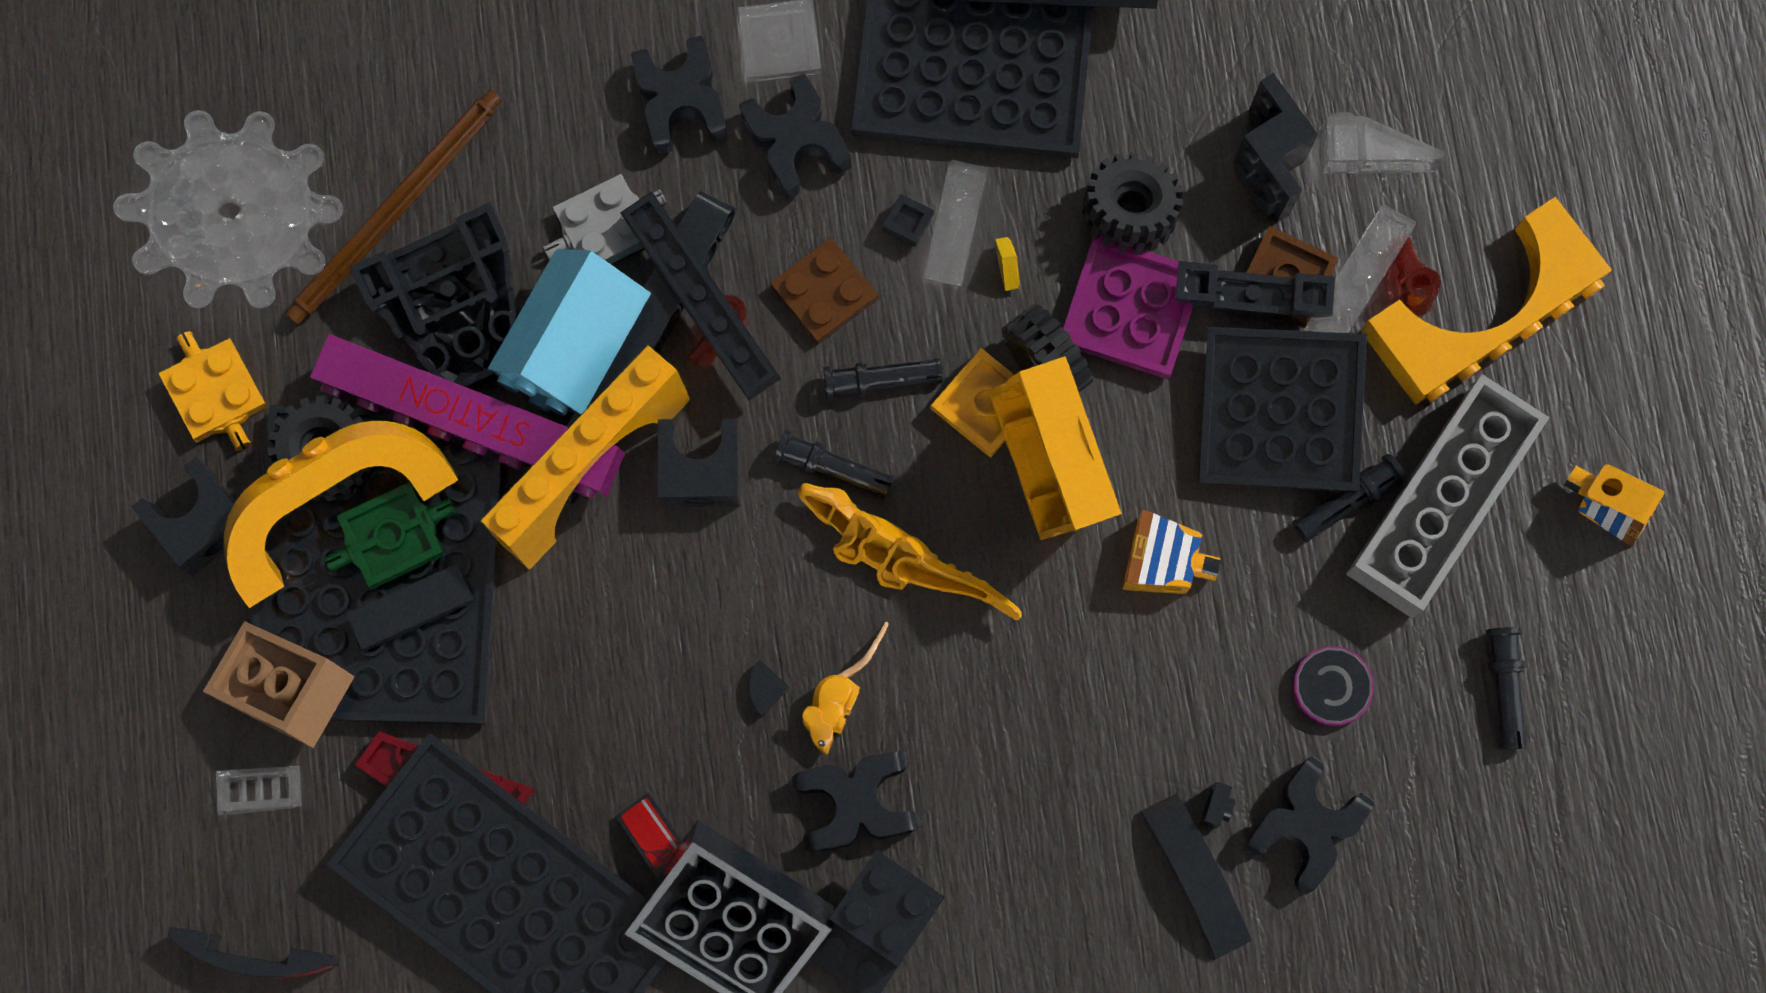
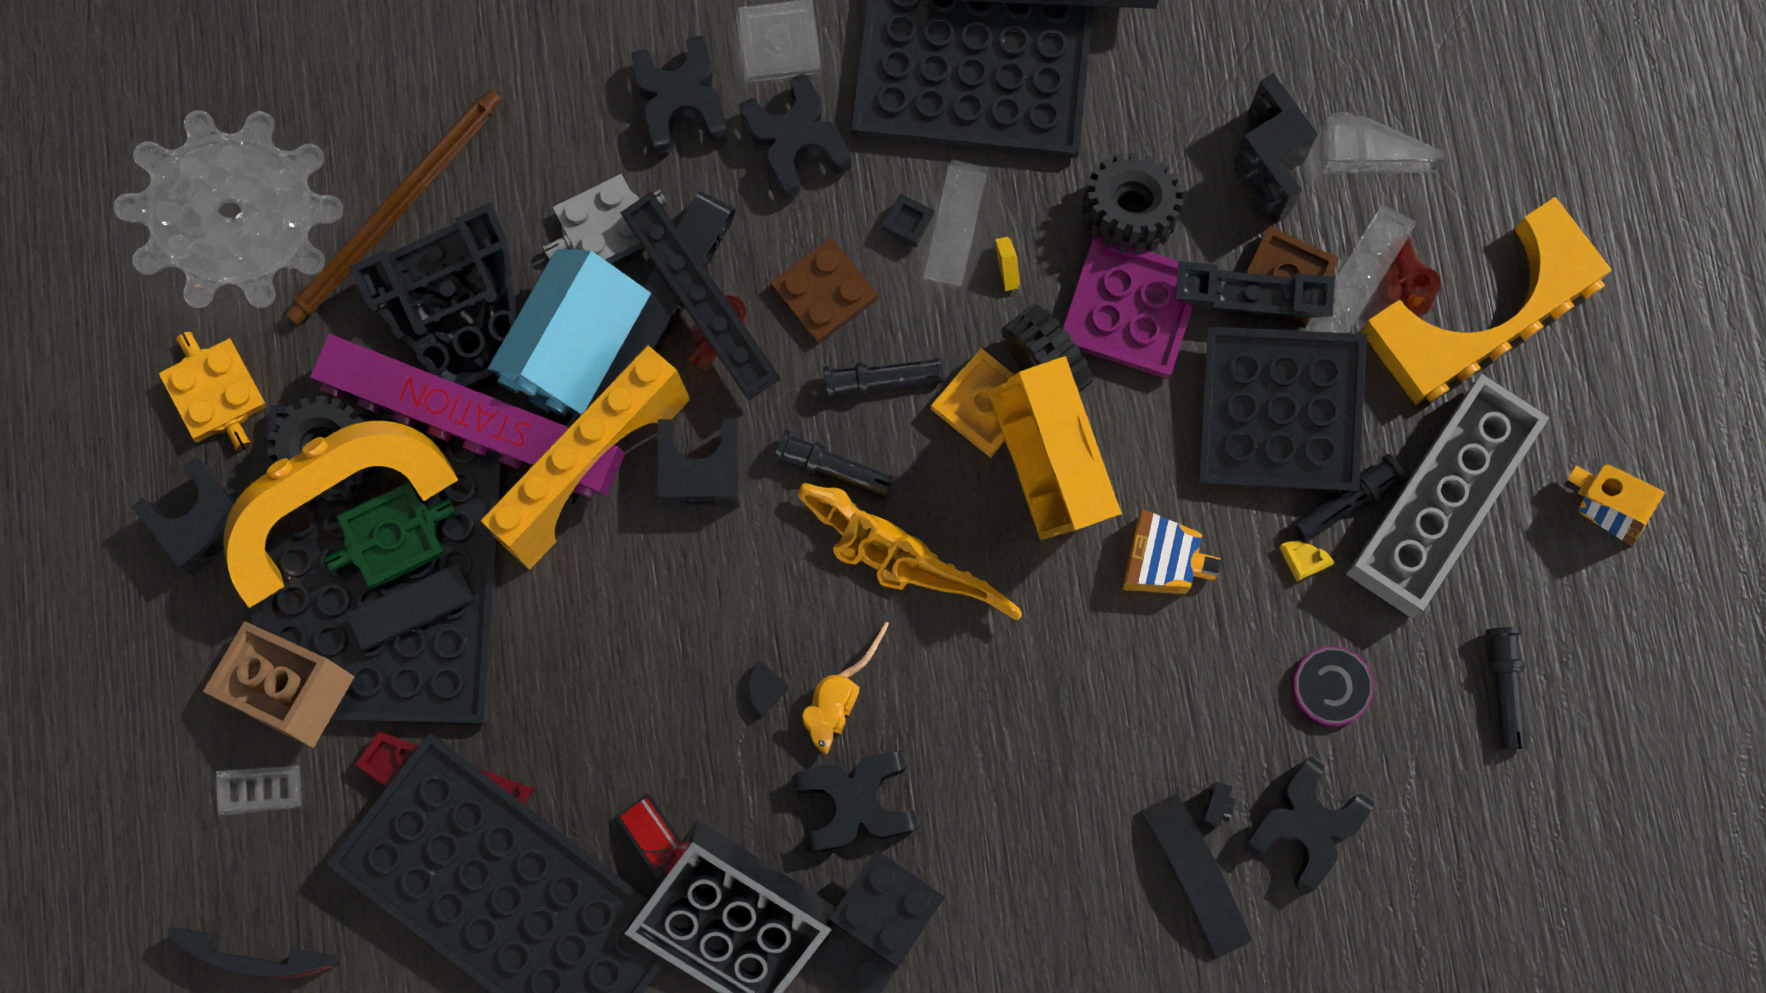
(1305, 559): none -> yellow tile

